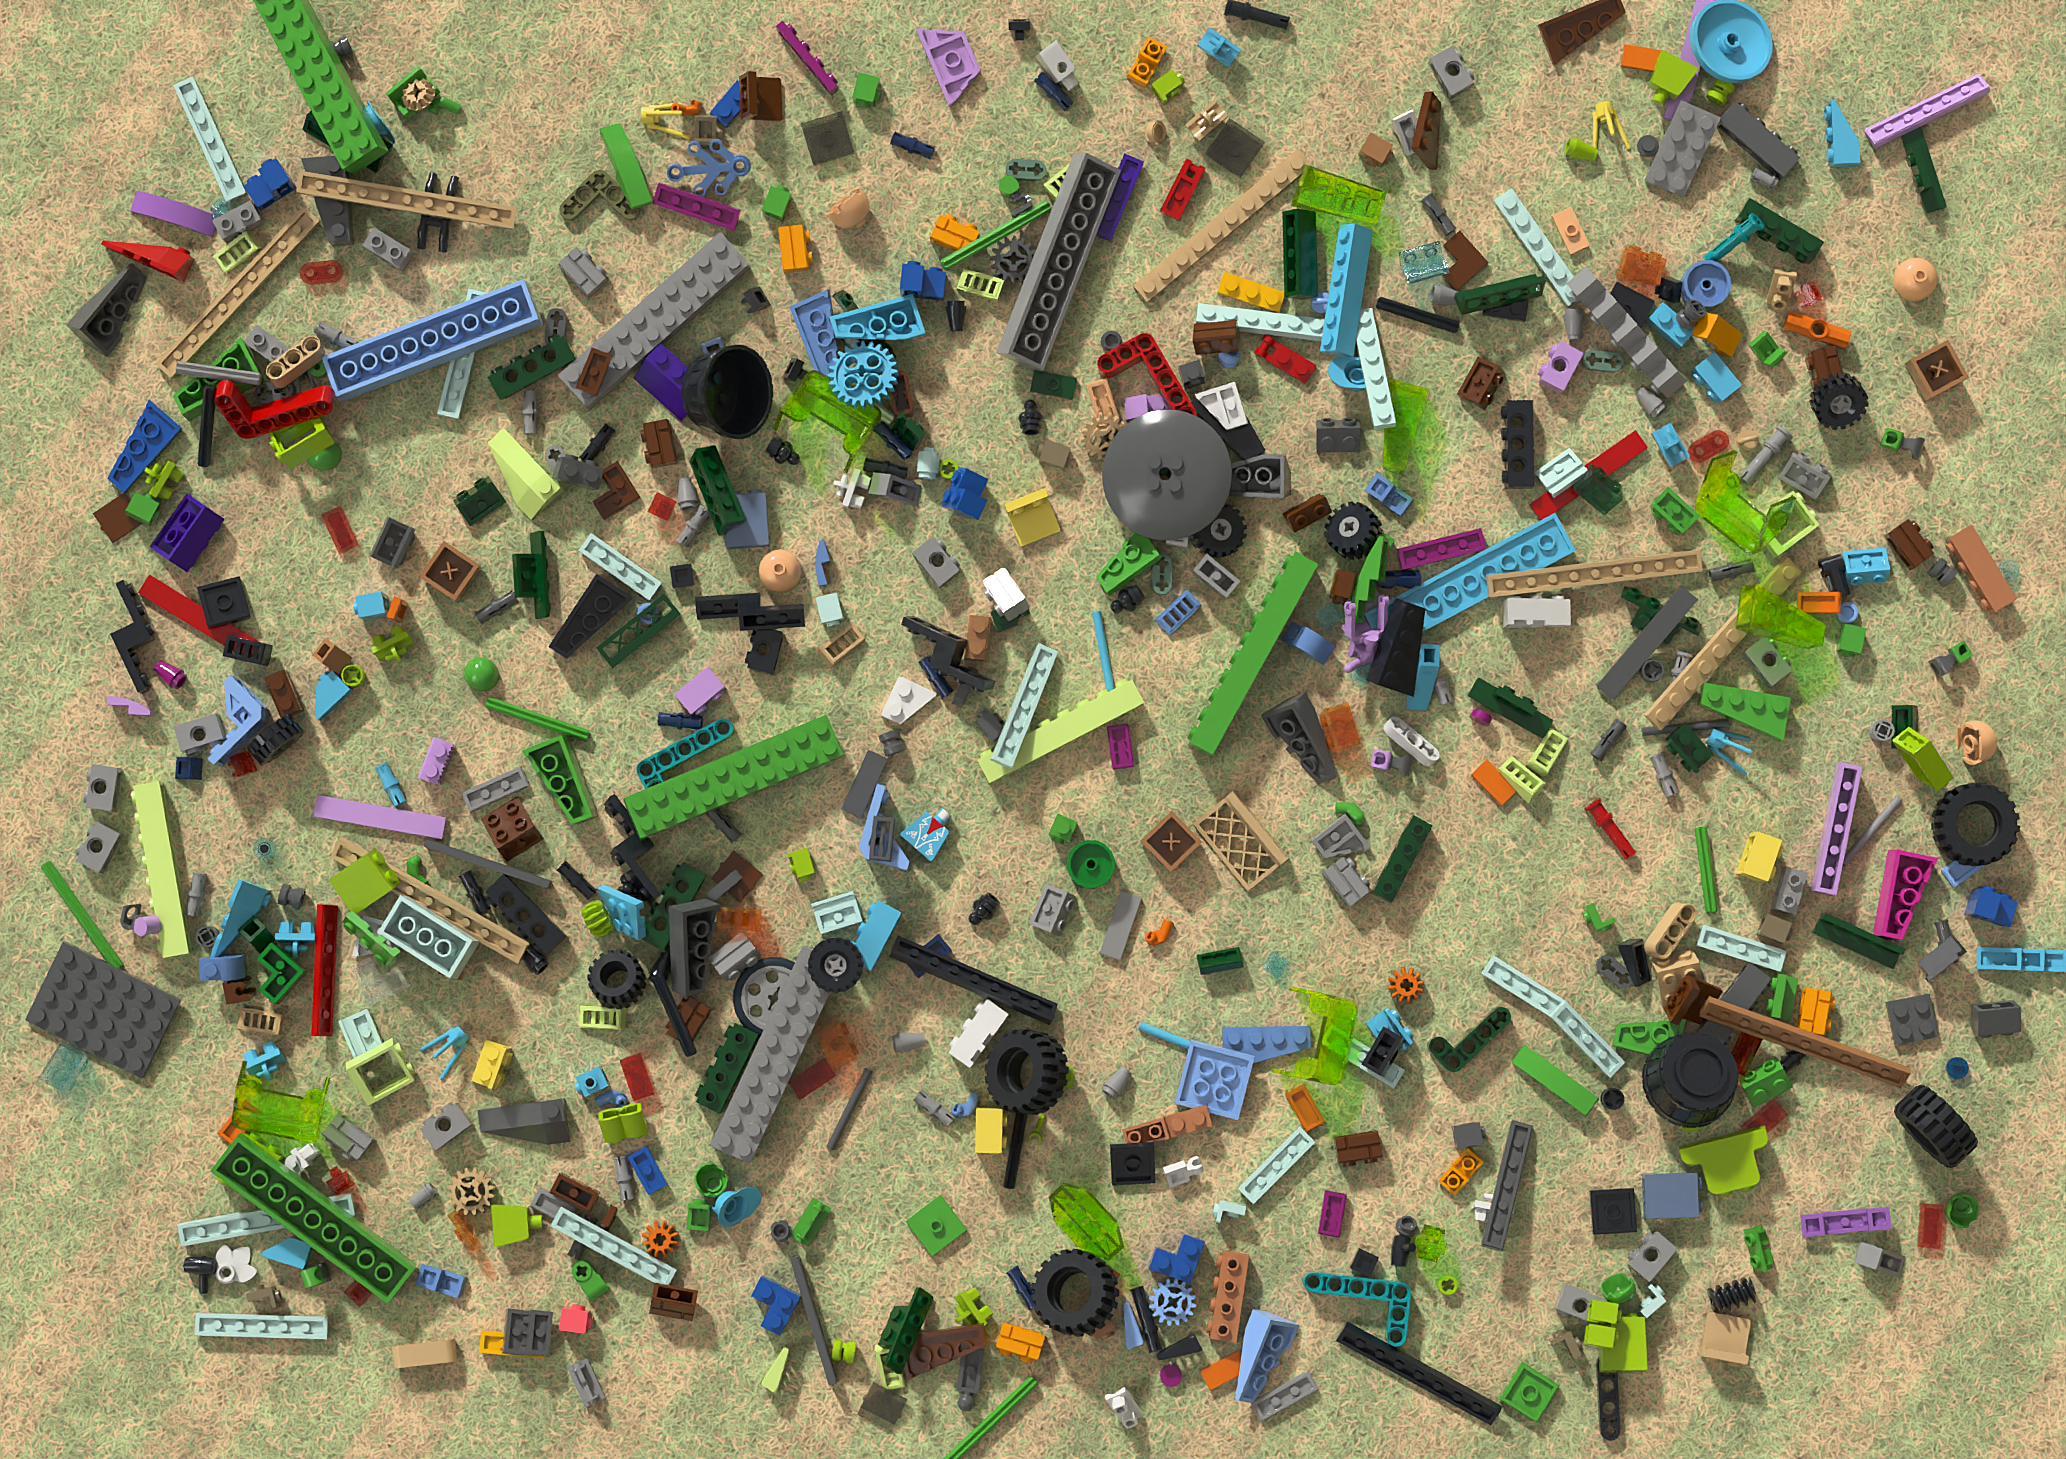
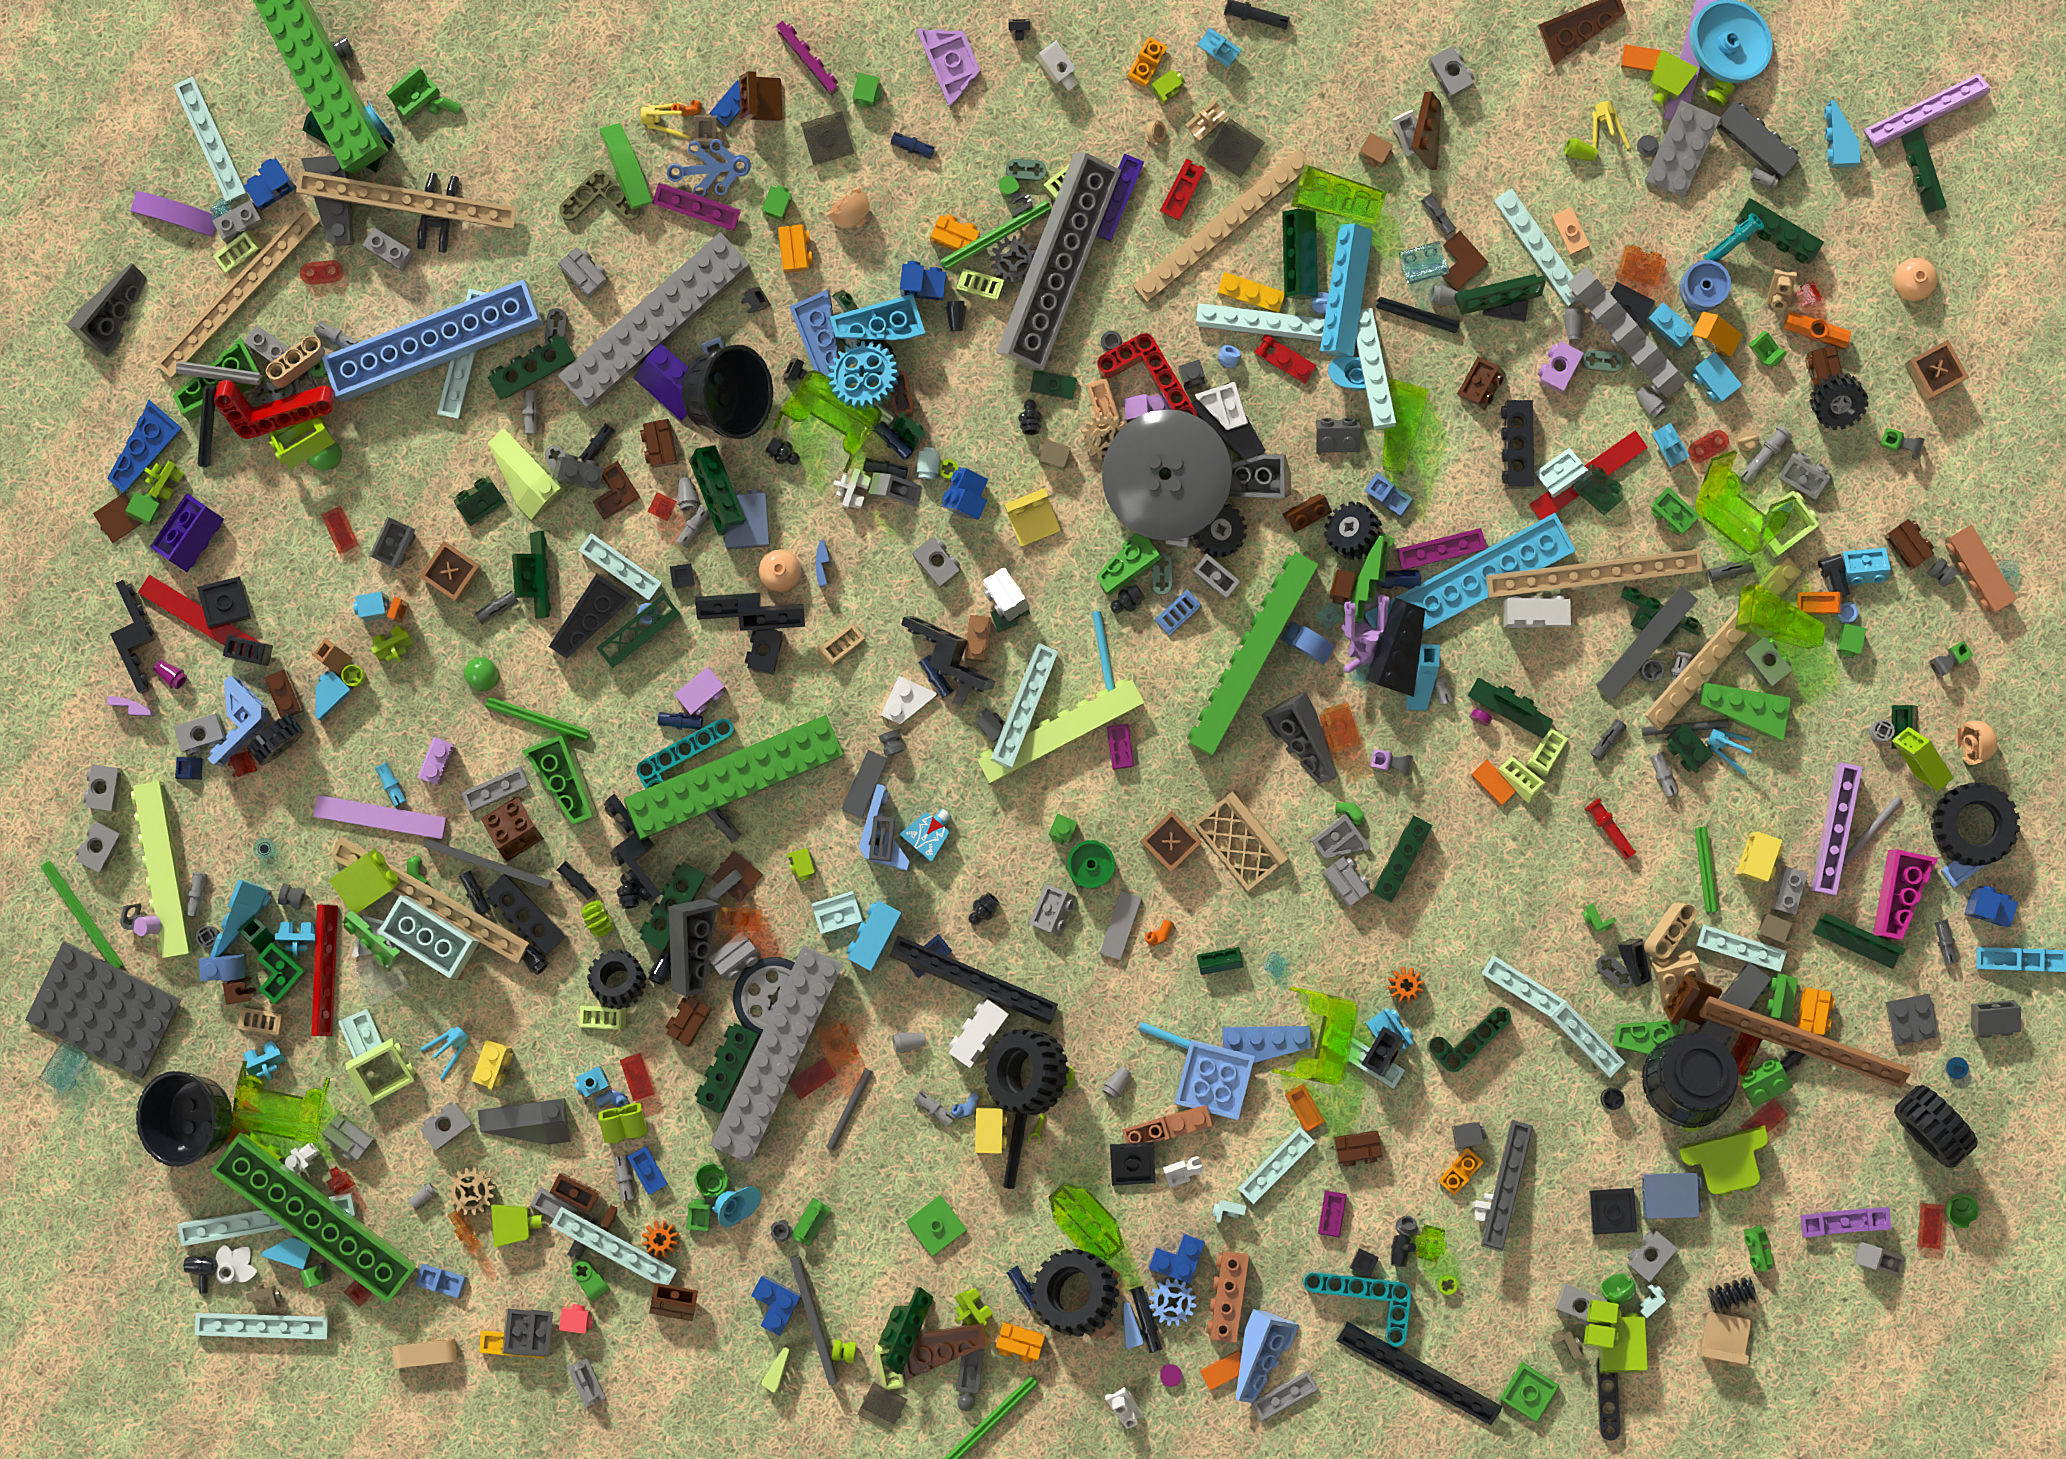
(163, 259): red wedge -> none
(183, 1118): none -> black piece
(425, 96): tan gear -> none
(594, 371): reddish brown plate -> none
(624, 911): medium azure wing -> none
(674, 1016): black axle -> none
(829, 609): light aqua brick -> none
(831, 974): black wheel -> none
(1053, 91): dark blue pin -> none
(1182, 1347): black slope -> none
(1216, 337): reddish brown brick -> none
(1426, 754): white beam -> none
(1555, 1080): bright green slope -> none
(1669, 289): black tile -> none
(1691, 314): dark grey wheel -> none
(1942, 957): panel -> none

